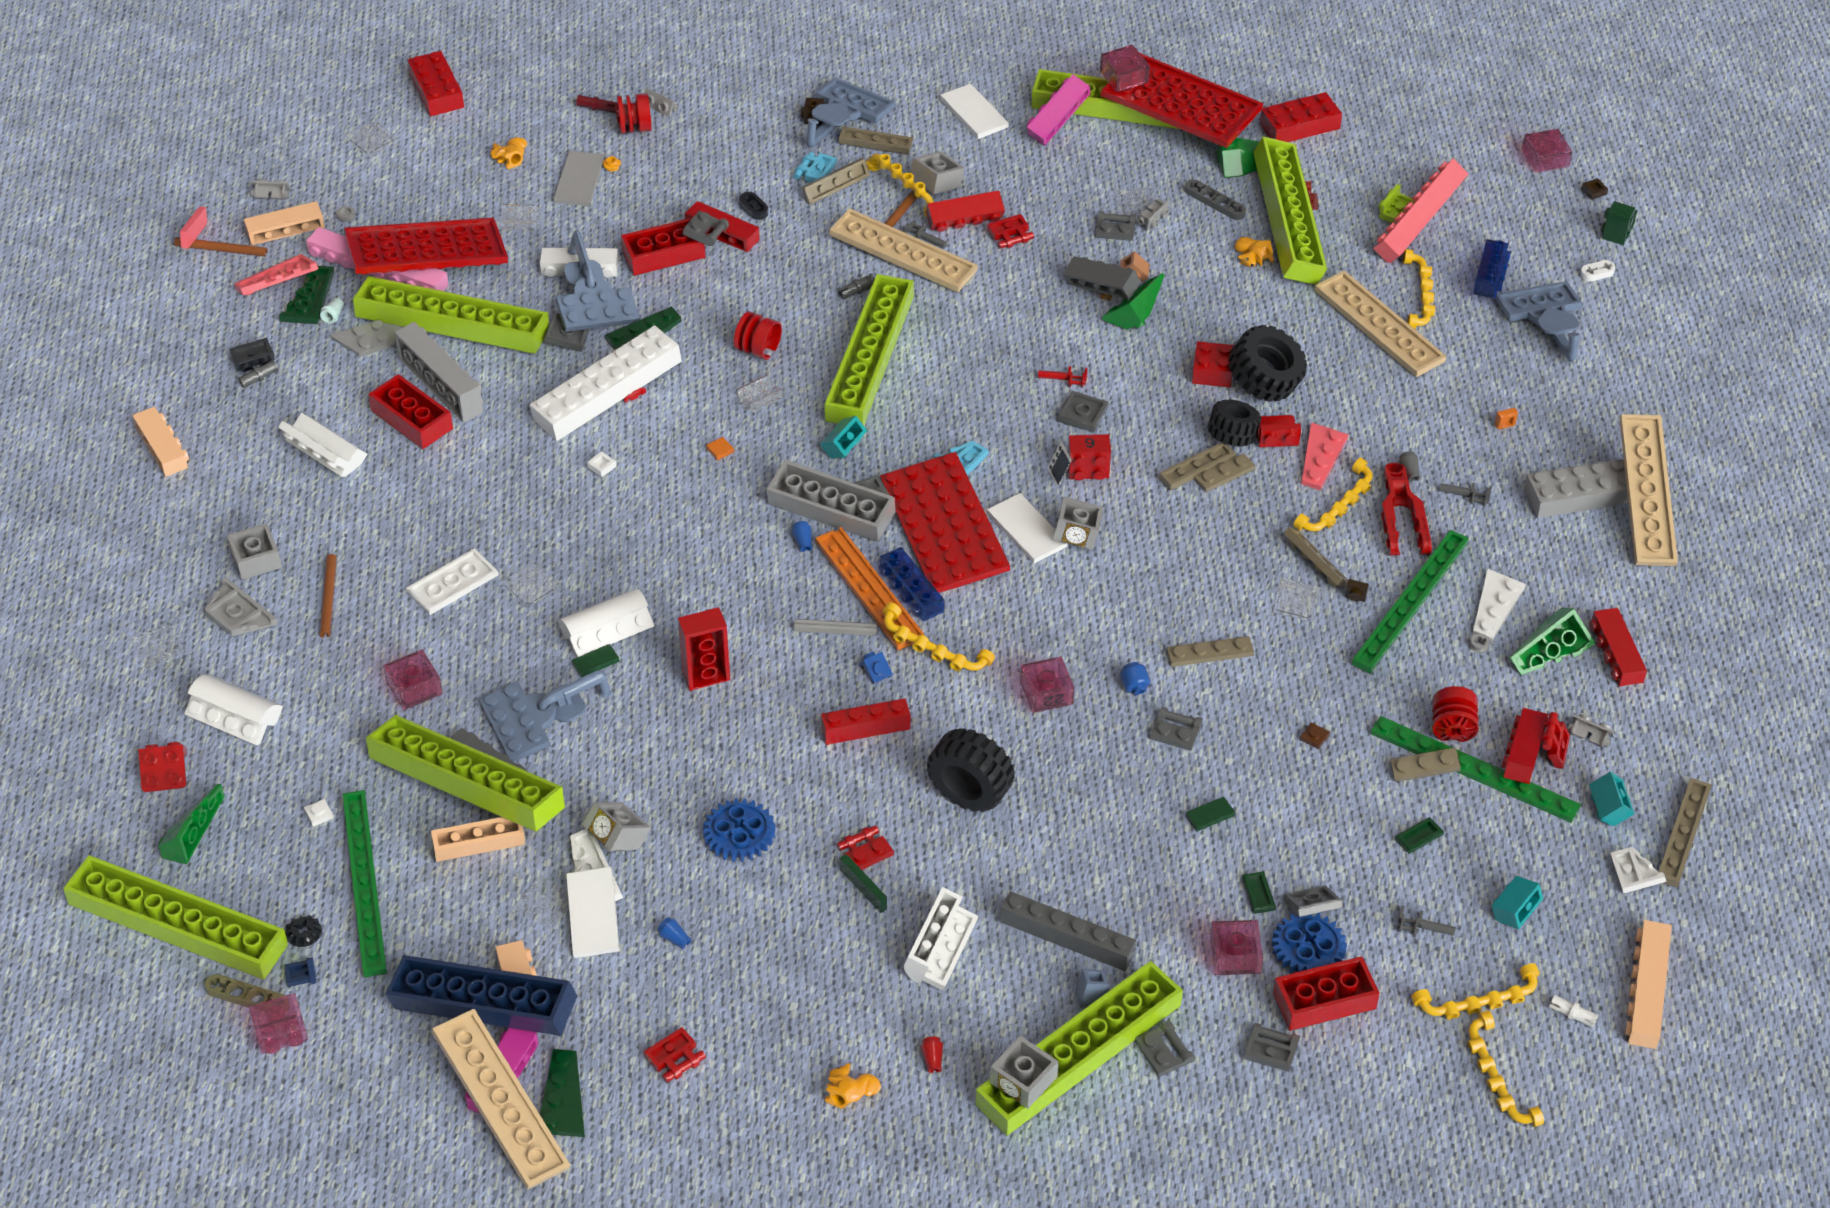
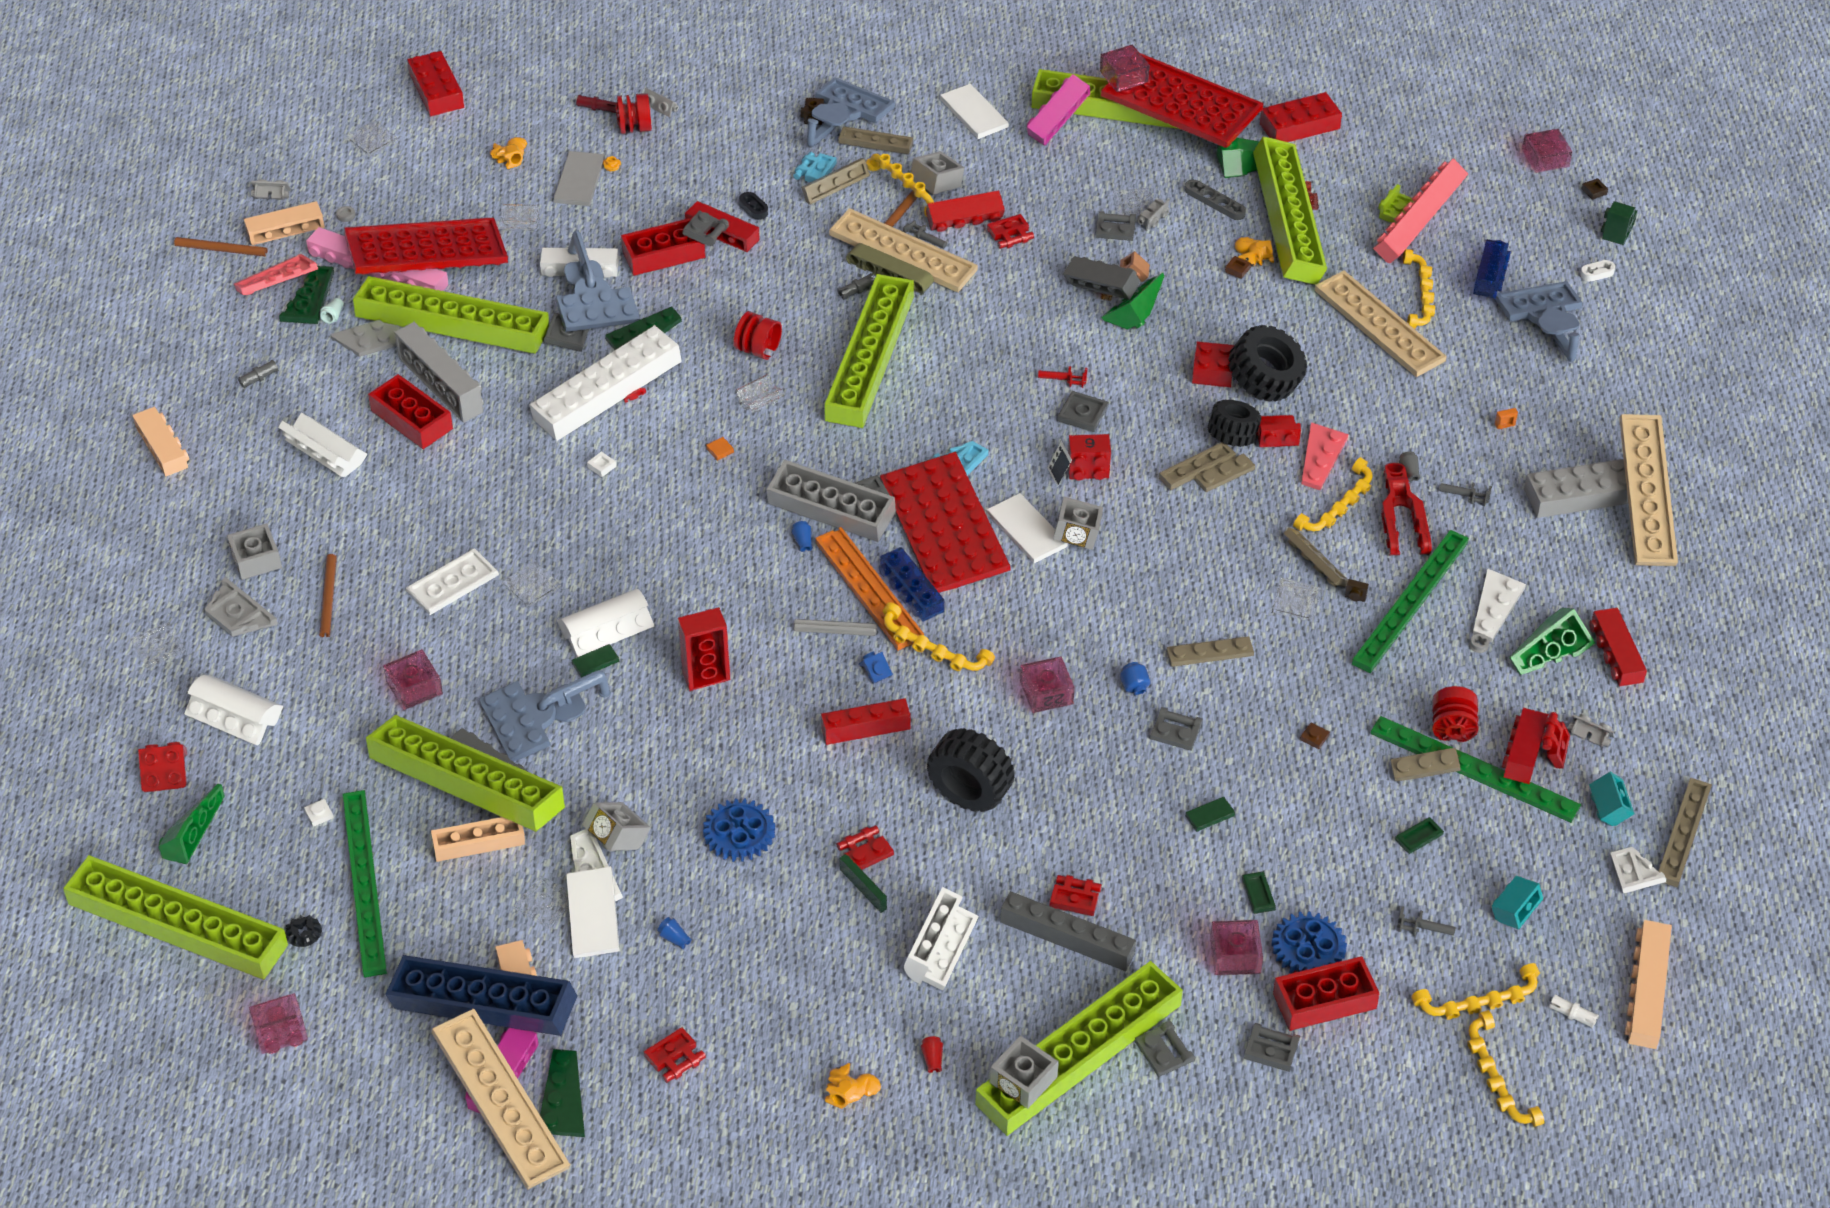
(193, 227): coral tile -> none
(230, 985): olive beam -> none
(251, 354): black bracket -> none
(301, 972): dark blue tile -> none
(843, 437): teal brick -> none
(884, 264): none -> olive beam
(1075, 899): none -> red plate
(1091, 986): sand blue brick -> none
(1237, 267): none -> reddish brown plate
(1312, 901): dark grey plate -> none

